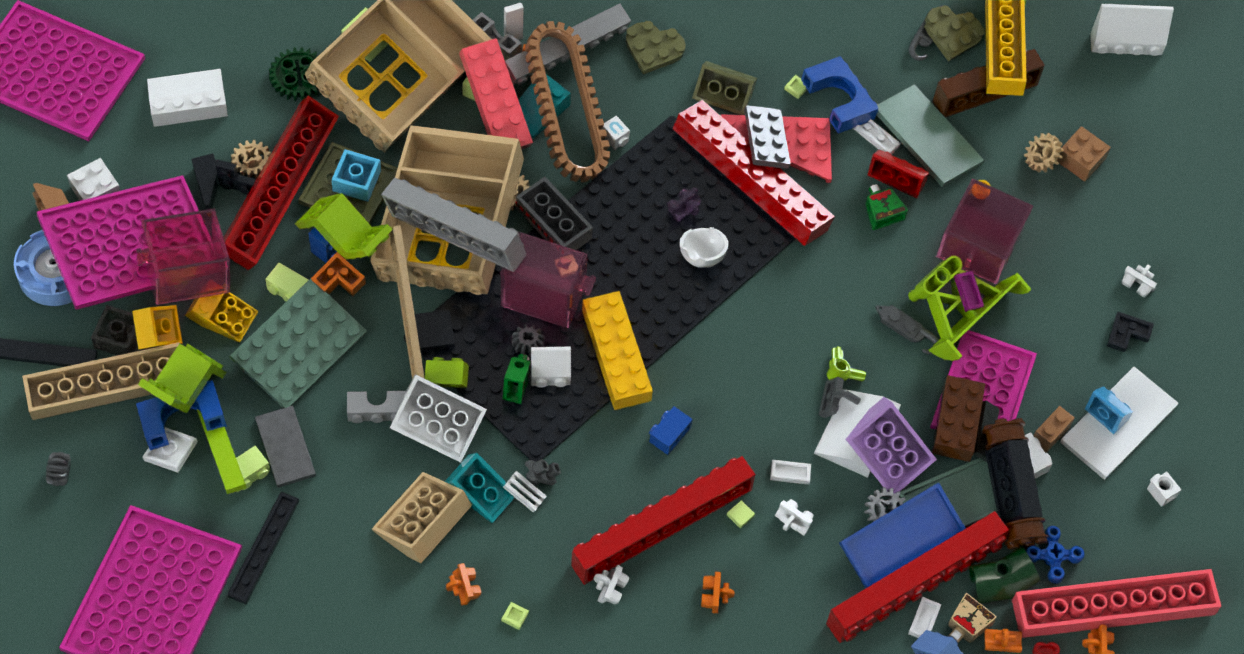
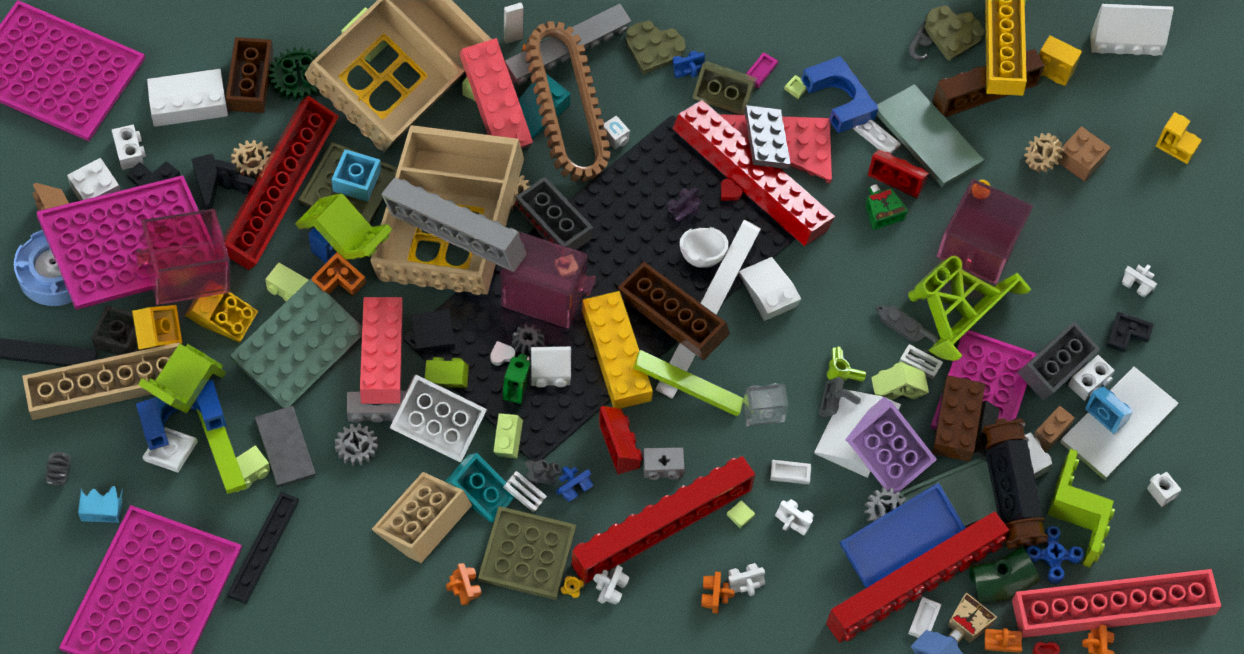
(99, 507): none -> medium azure piece
(128, 147): none -> white brick
(142, 175): none -> black plate
(249, 75): none -> reddish brown brick
(347, 447): none -> light grey gear
(381, 350): none -> coral brick
(406, 302): tan tile -> none
(501, 353): none -> white tile
(508, 44): light grey arch -> none
(508, 436): none -> yellowish green brick
(515, 615): yellowish green tile -> none
(527, 553): none -> olive plate
(567, 489): none -> blue hips
(572, 581): none -> yellow plate
(619, 439): none -> red slope
(670, 430): blue brick -> none
(671, 457): none -> light grey brick
(674, 311): none -> reddish brown brick
(688, 65): none -> blue hips
(688, 383): none -> lime tile
(716, 292): none -> white beam
(730, 191): none -> red tile
(748, 580): none -> white hips
(762, 68): none -> dark pink tile
(765, 404): none -> clear brick
(770, 288): none -> white slope
(900, 381): none -> yellowish green brick
(920, 364): none -> white tile
(968, 291): magenta tile -> none
(1058, 360): none -> dark grey brick
(1059, 60): none -> yellow brick
(1081, 508): none -> lime bracket
(1089, 376): none -> white brick
(1177, 140): none -> yellow brick

